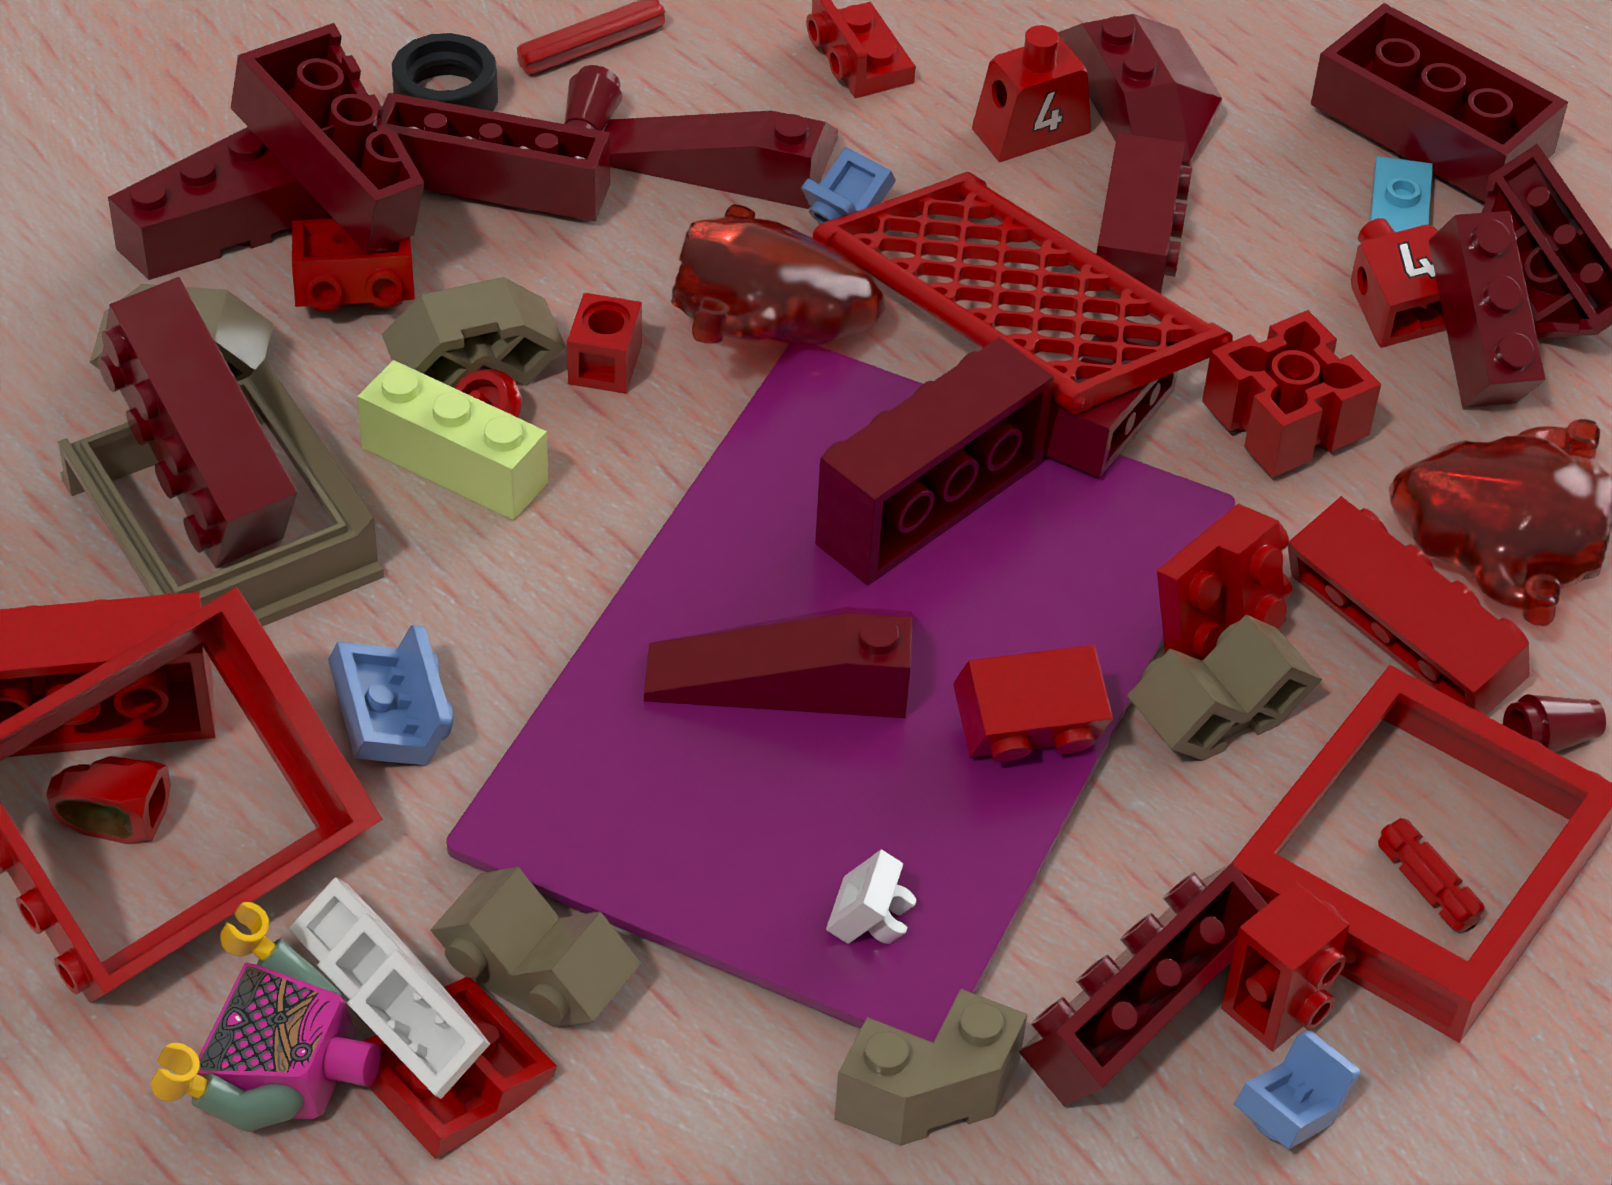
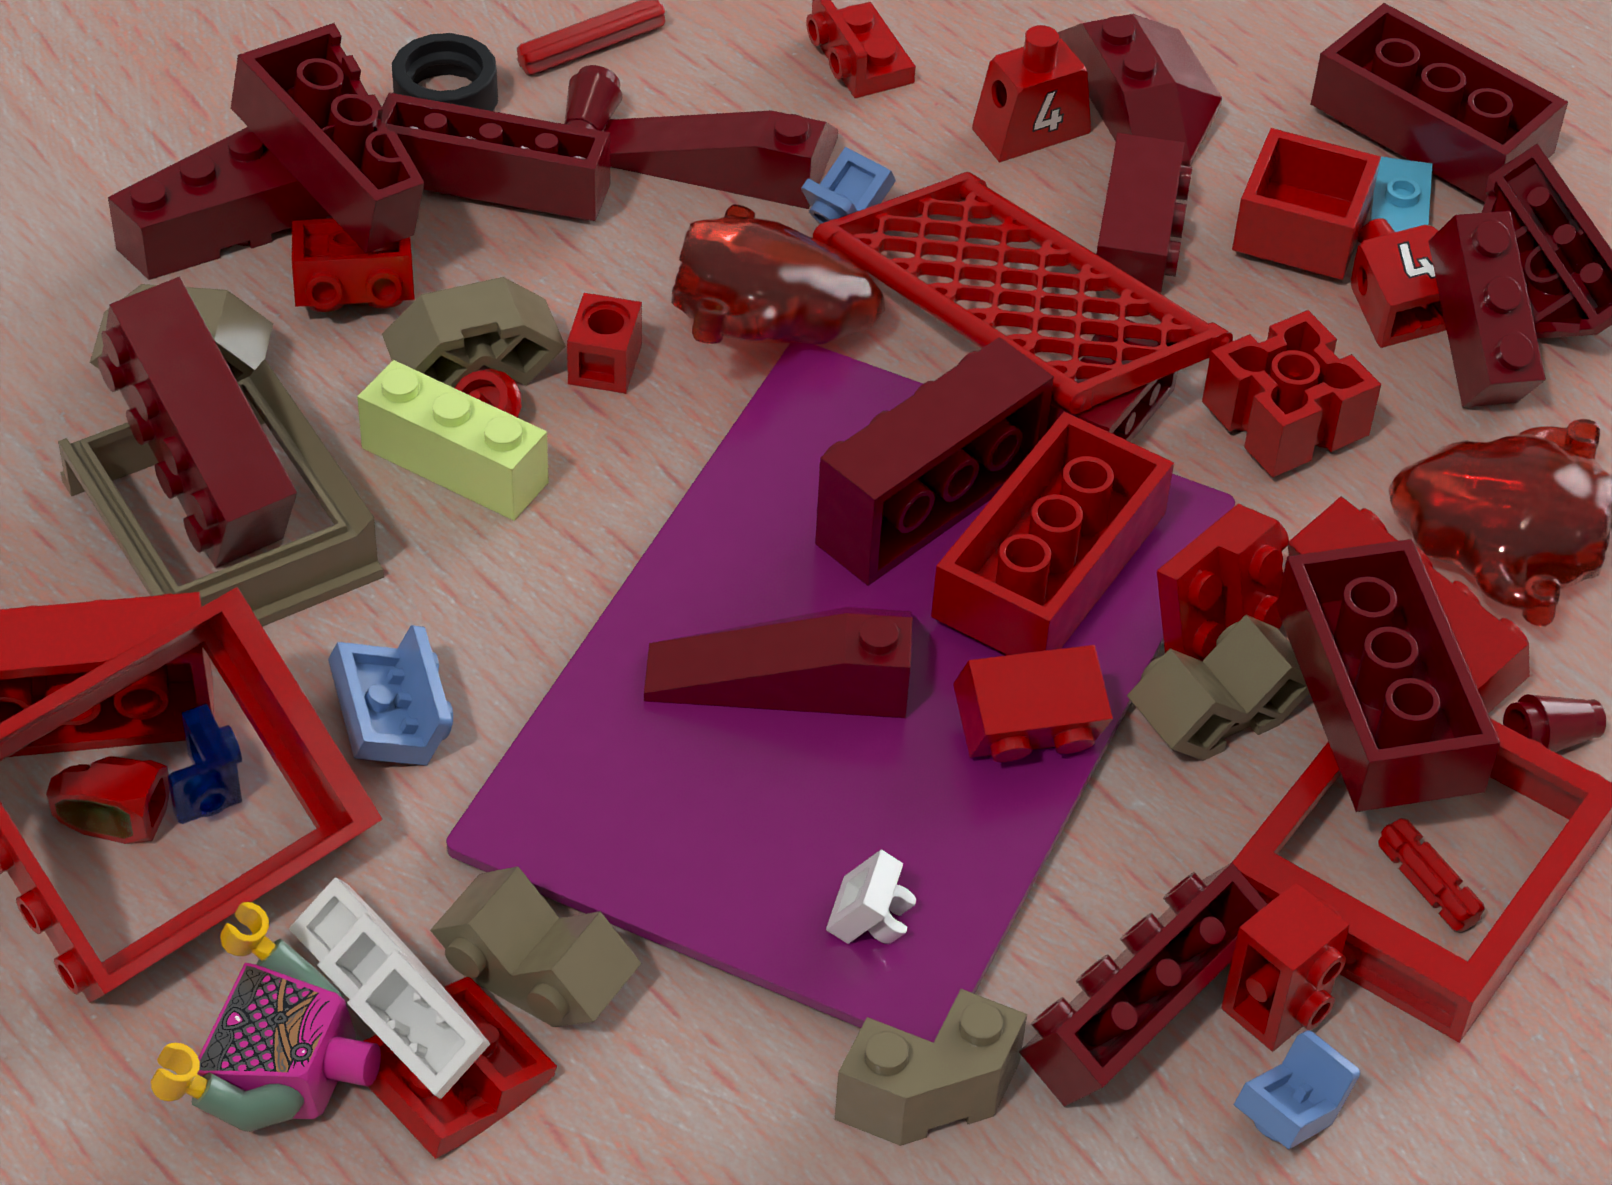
(213, 778): none -> clear blue bracket
(1052, 539): none -> red brick
(1306, 203): none -> red piece
(1386, 675): none -> dark red brick

